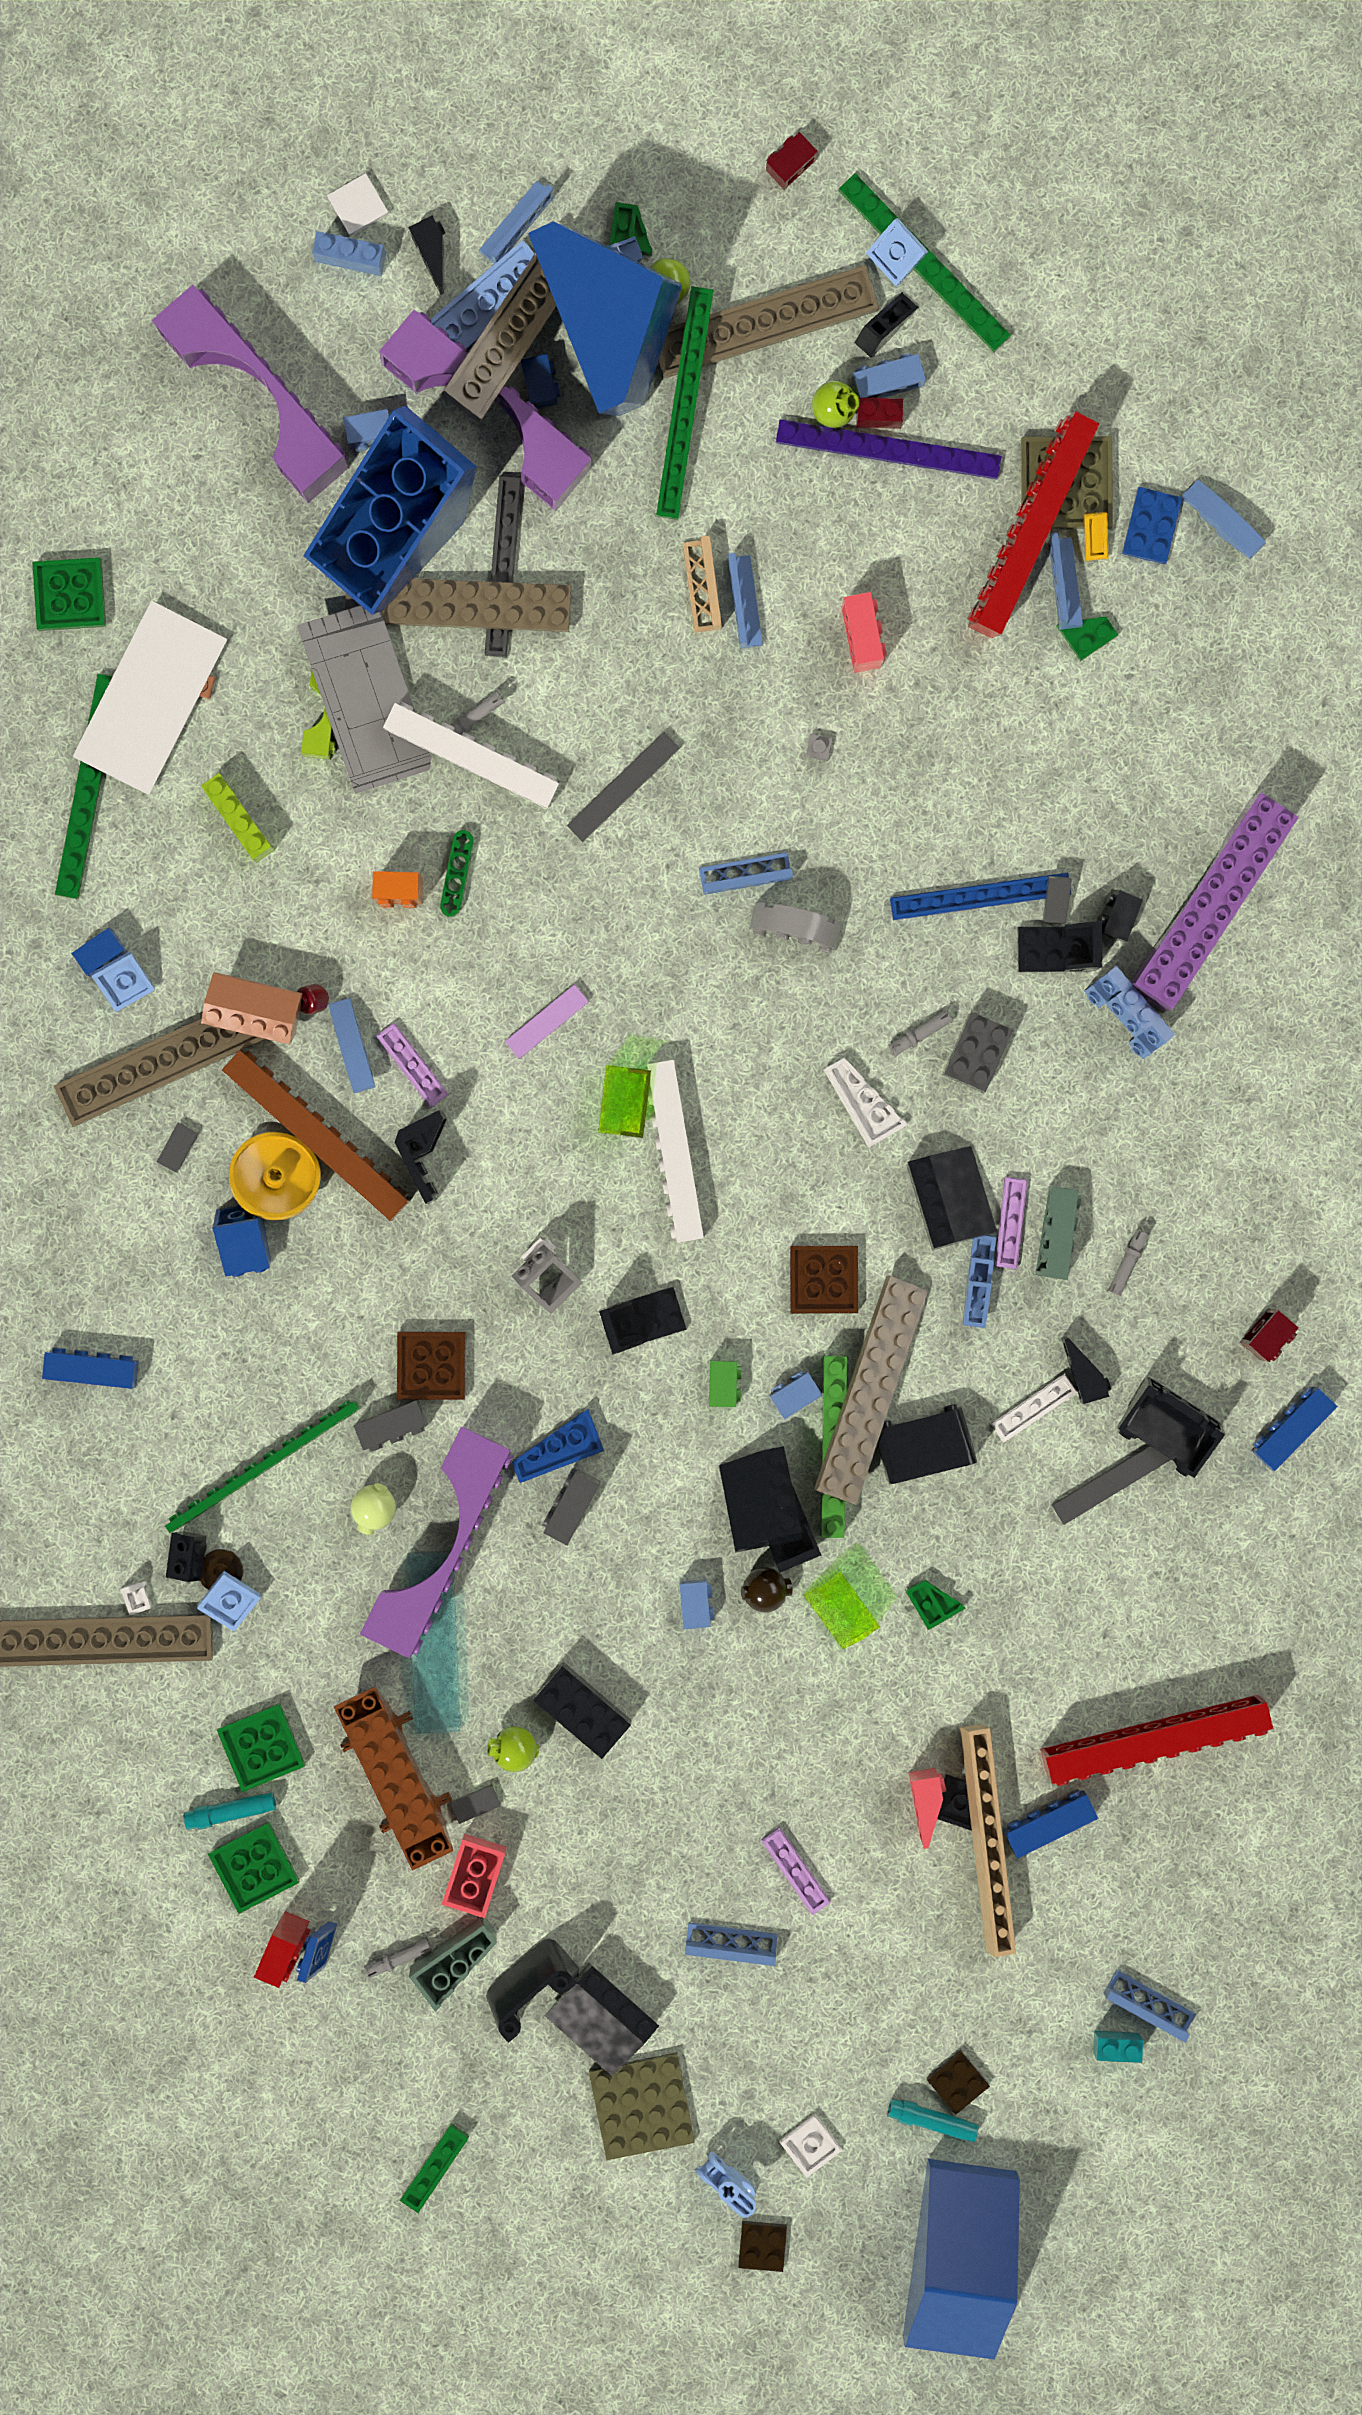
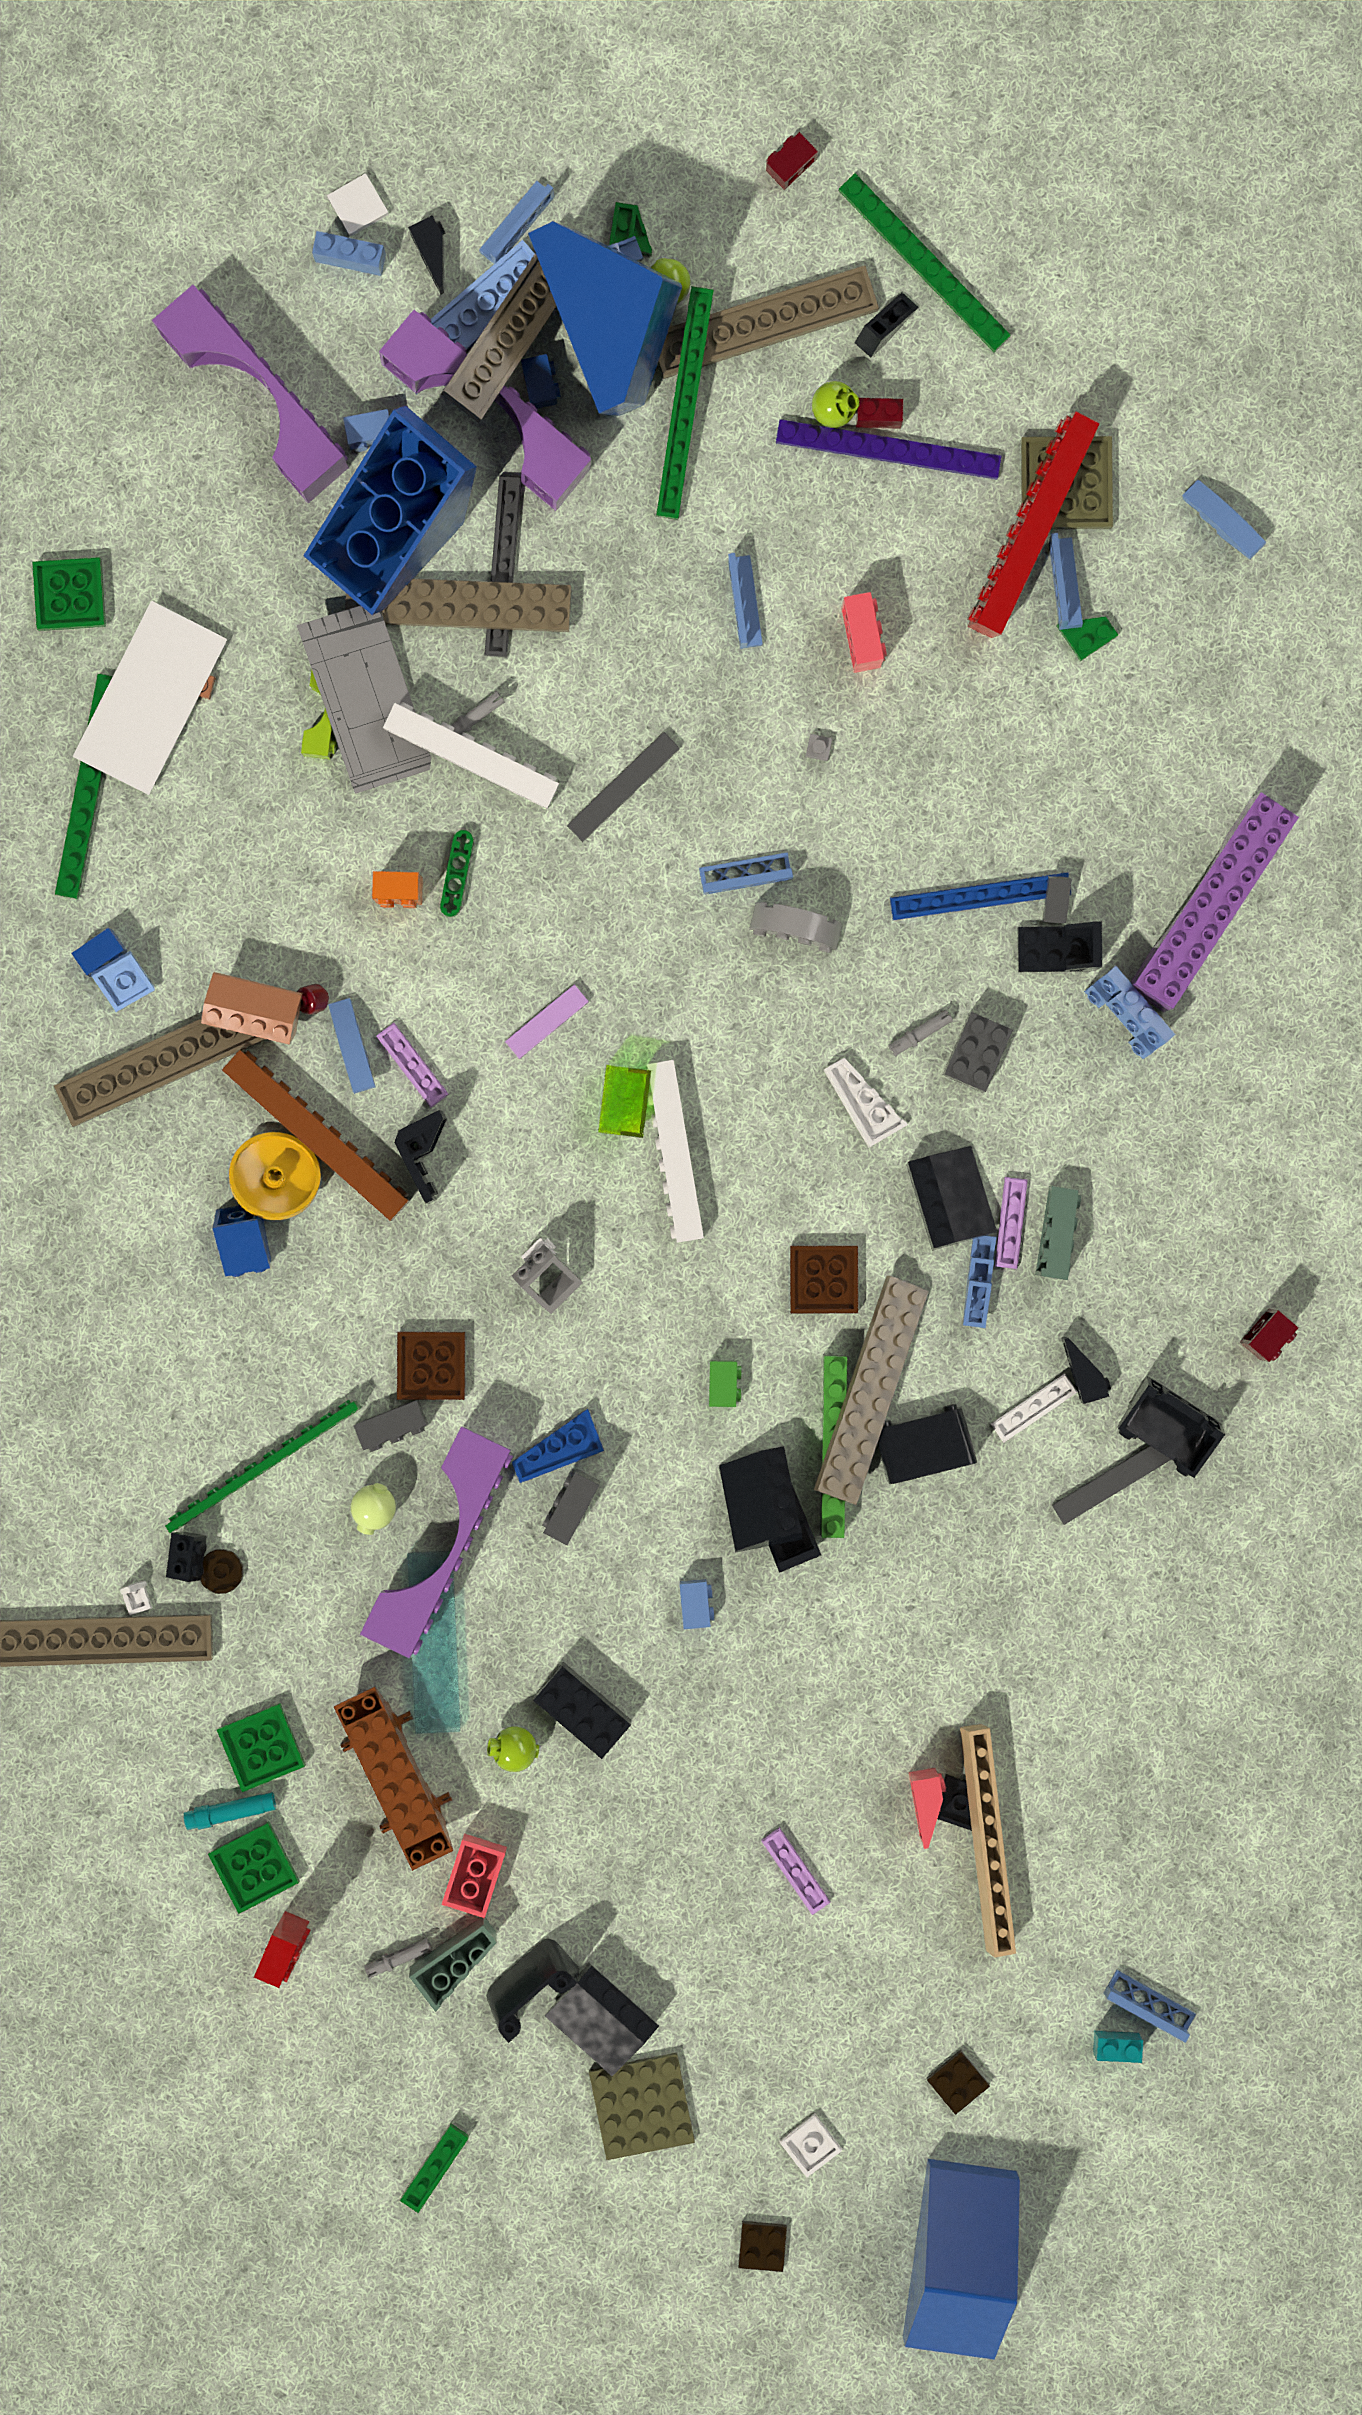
(90, 1369): blue brick -> none
(177, 1147): dark grey tile -> none
(229, 1601): light blue plate -> none
(237, 818): lime arch -> none
(316, 1952): blue plate -> none
(475, 1804): dark grey tile -> none
(642, 1320): black bracket -> none
(710, 580): tan fence -> none
(730, 2185): light blue piece -> none
(731, 1953): medium blue fence -> none
(766, 1589): dark brown brick -> none
(795, 1394): medium blue brick -> none
(841, 1610): clear neon green slope -> none
(889, 377): medium blue brick -> none
(897, 252): light blue plate -> none
(912, 2114): teal piece -> none
(933, 1603): green wing -> none
(1051, 1823): blue brick -> none
(1096, 536): yellow tile -> none
(1119, 914): black brick -> none
(1128, 1262): light grey pin -> none
(1152, 525): blue plate -> none
(1156, 1739): red brick -> none
(1293, 1428): blue brick -> none

